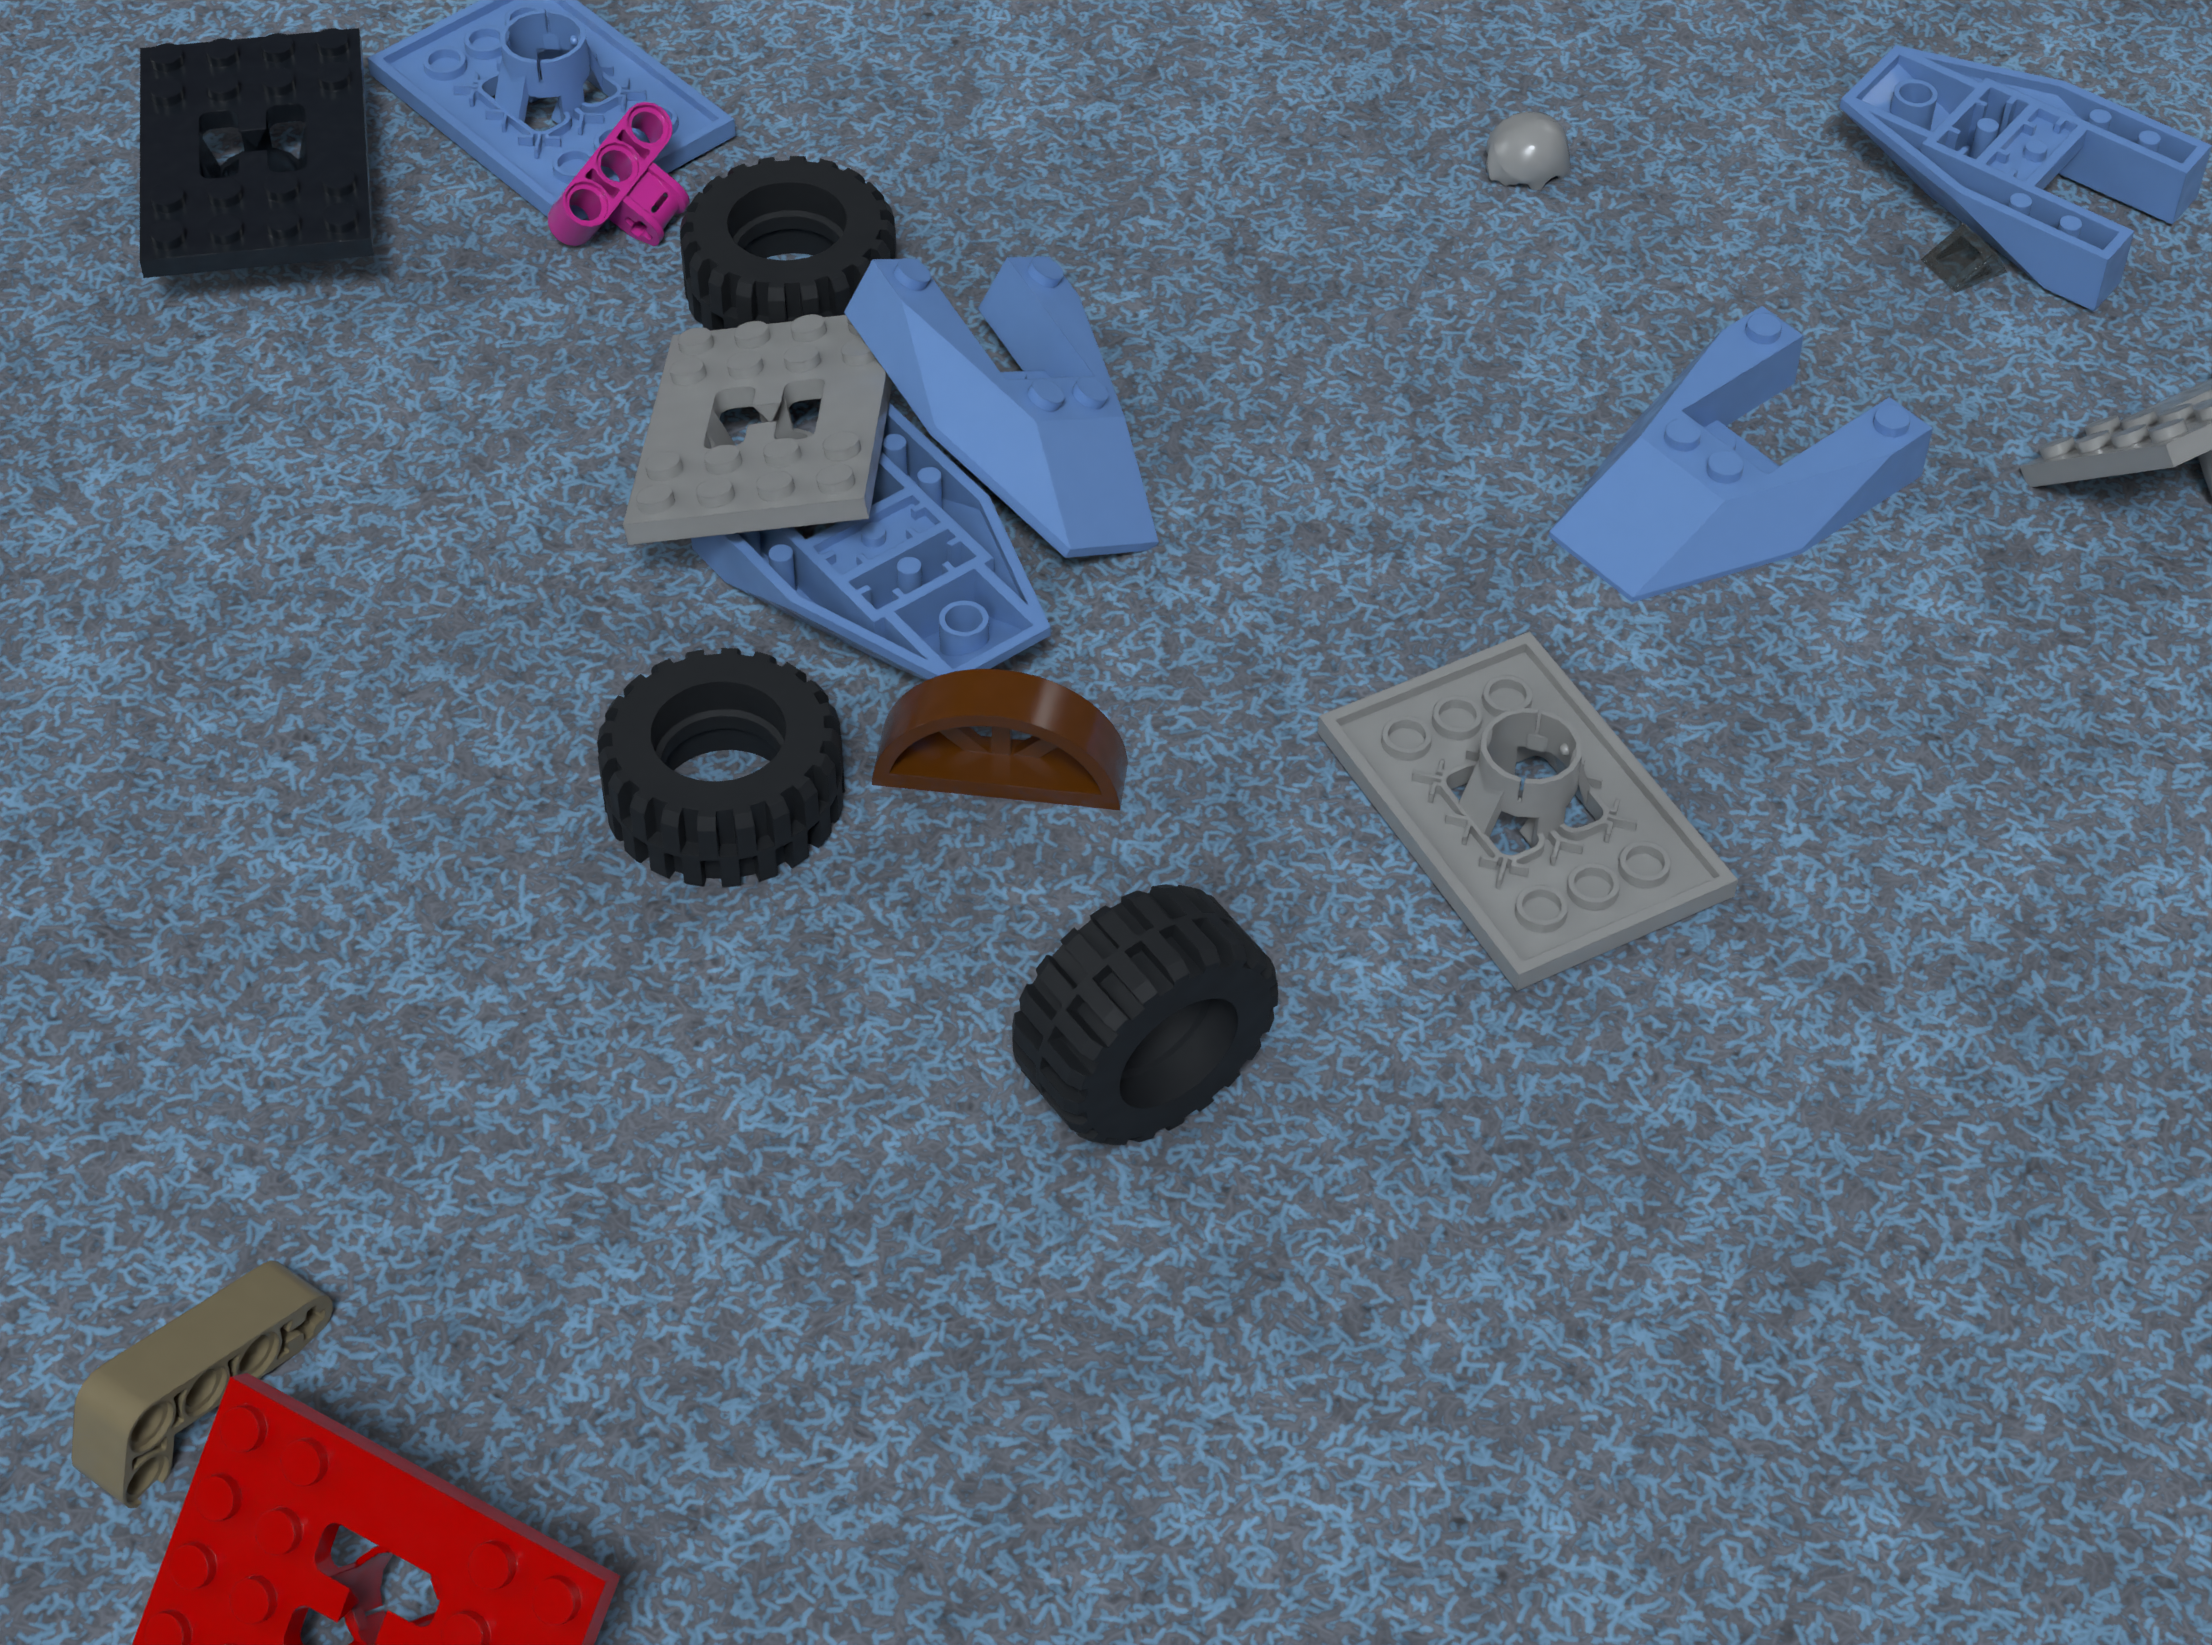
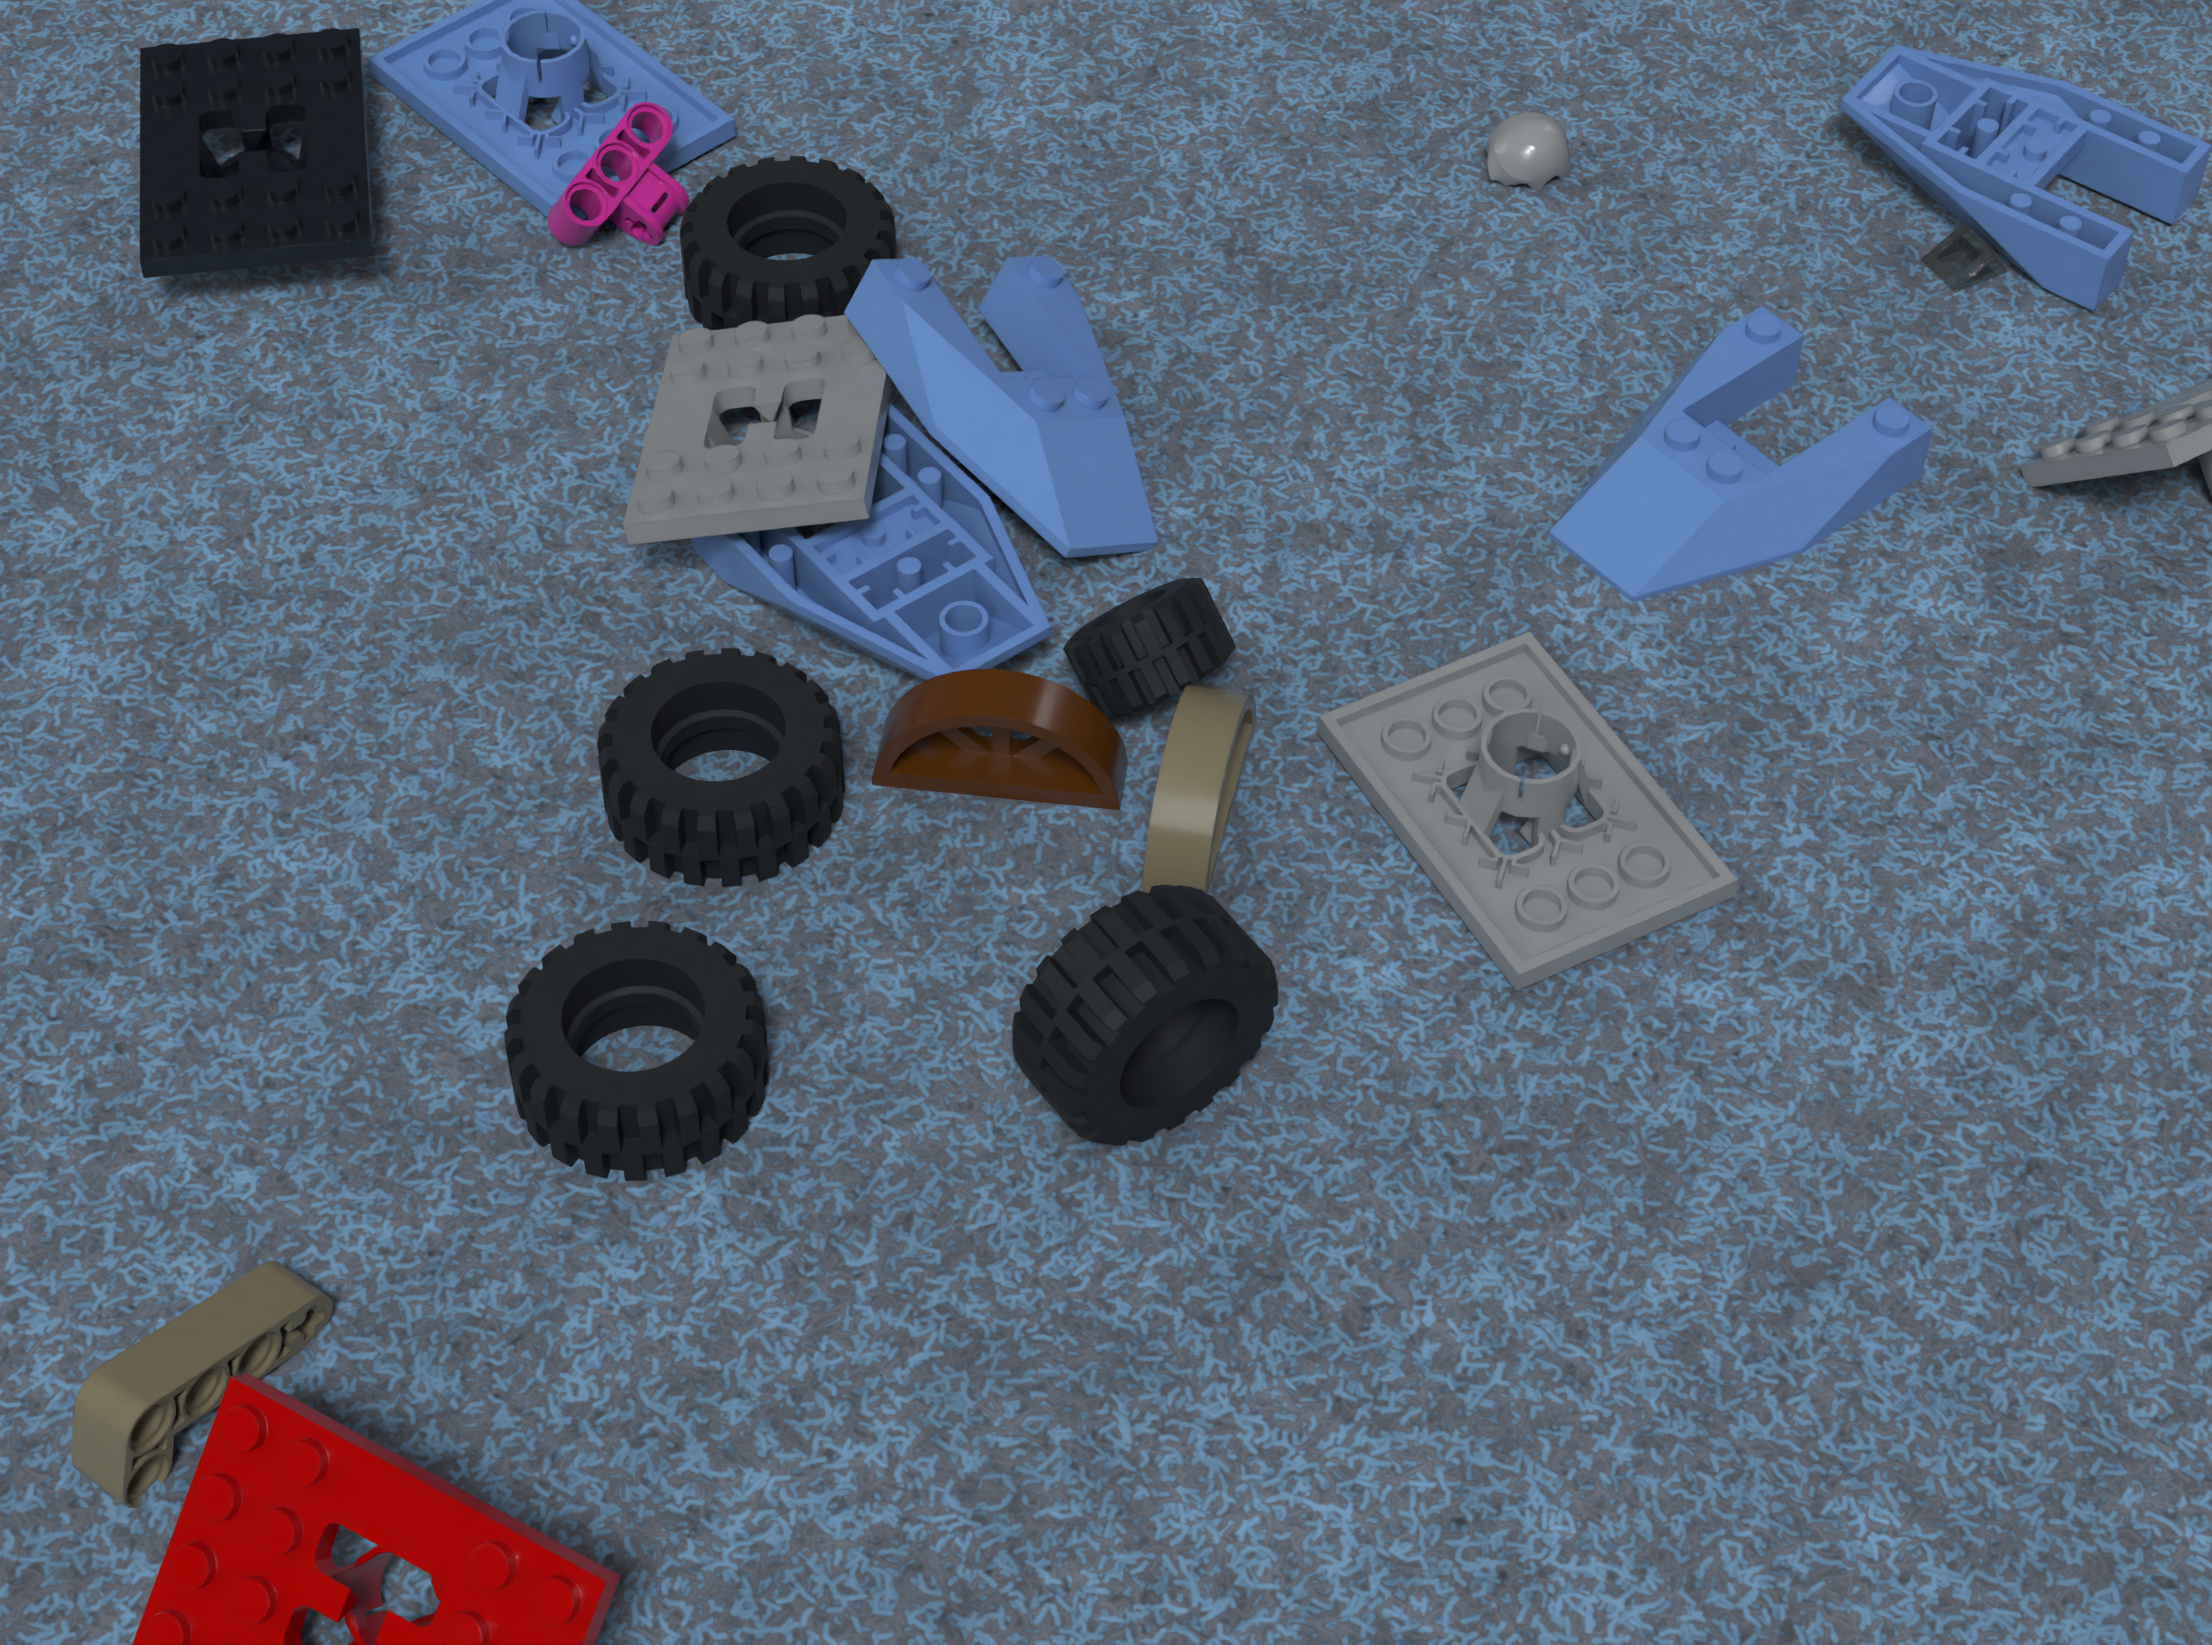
(652, 1114): none -> black tyre
(1150, 647): none -> black tyre
(1197, 786): none -> dark tan window

